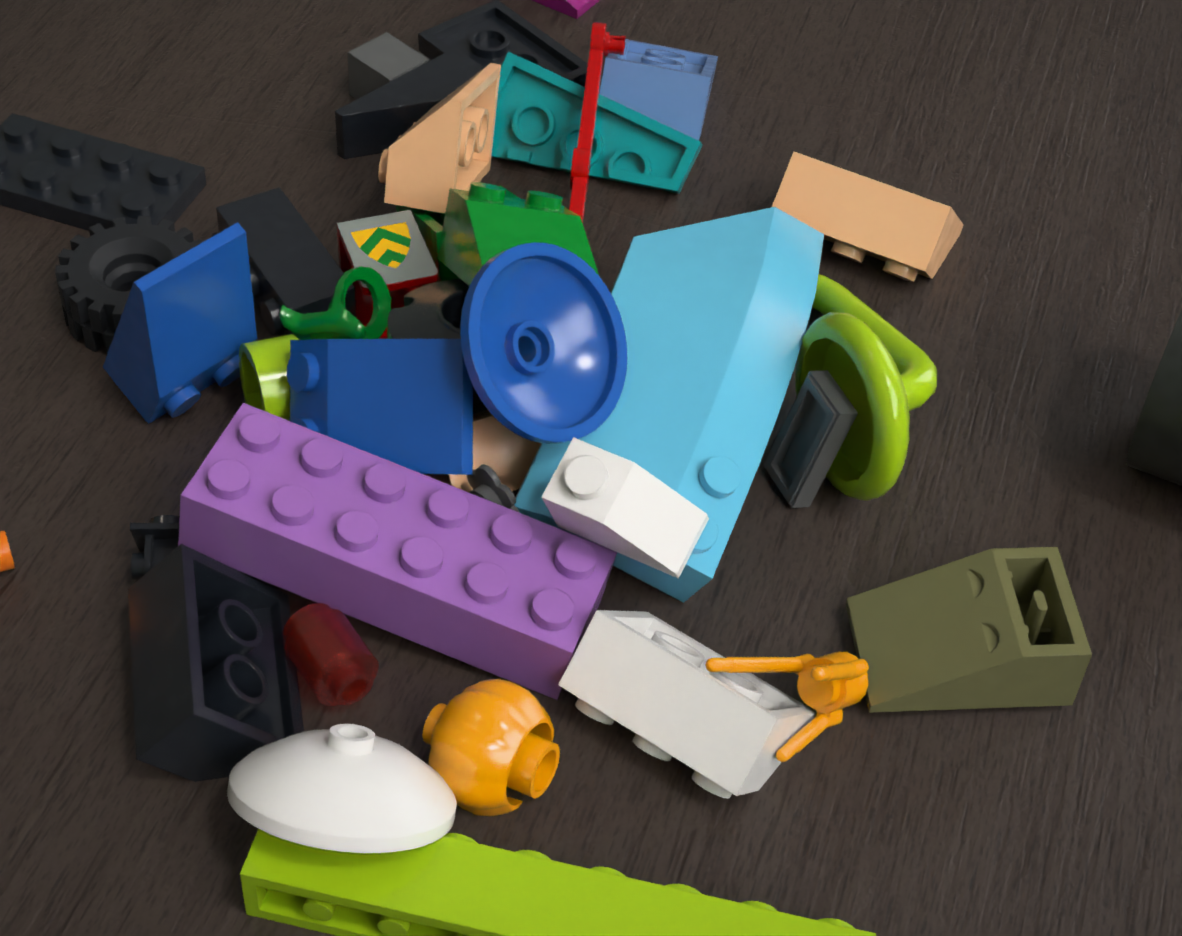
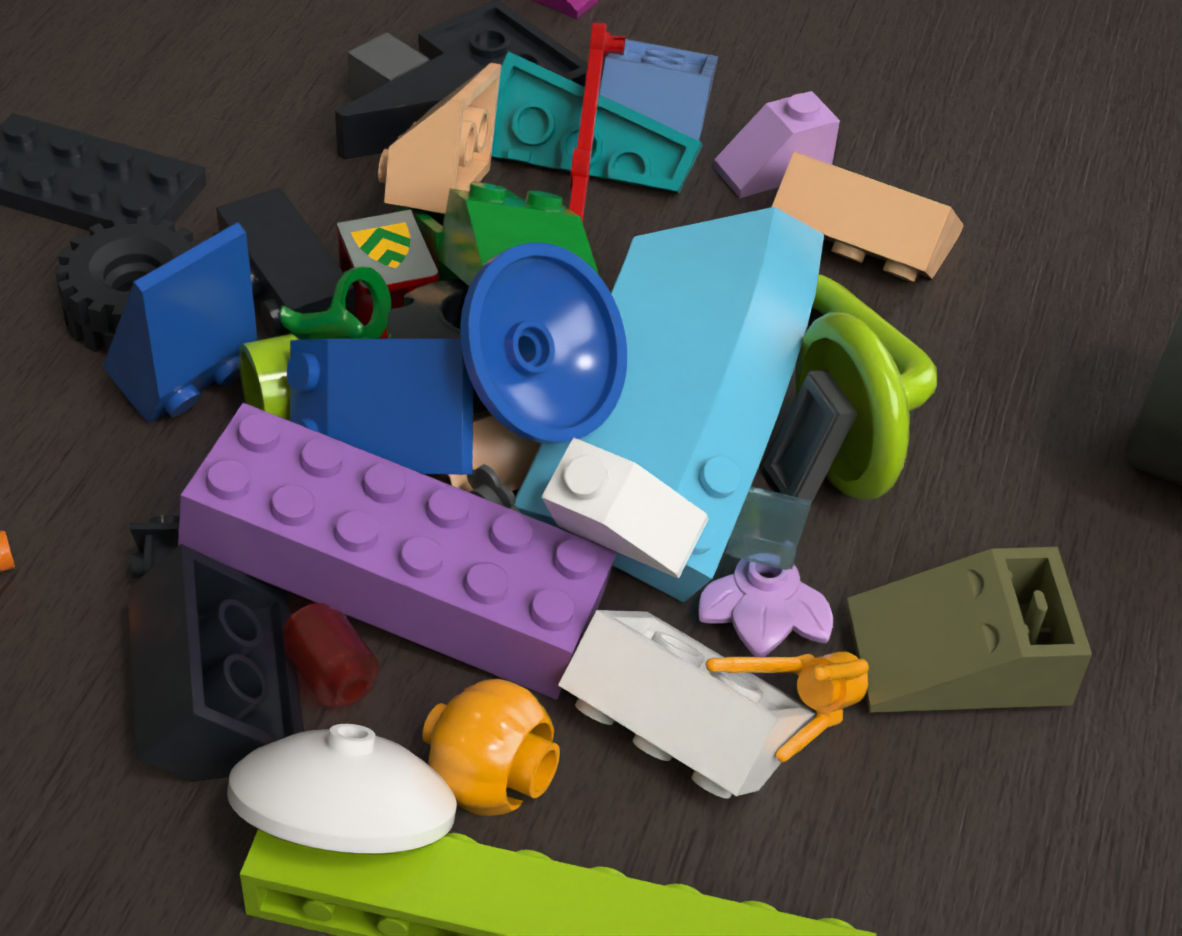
(763, 148): none -> lavender slope
(766, 606): none -> lavender plate
(769, 528): none -> clear light blue tile

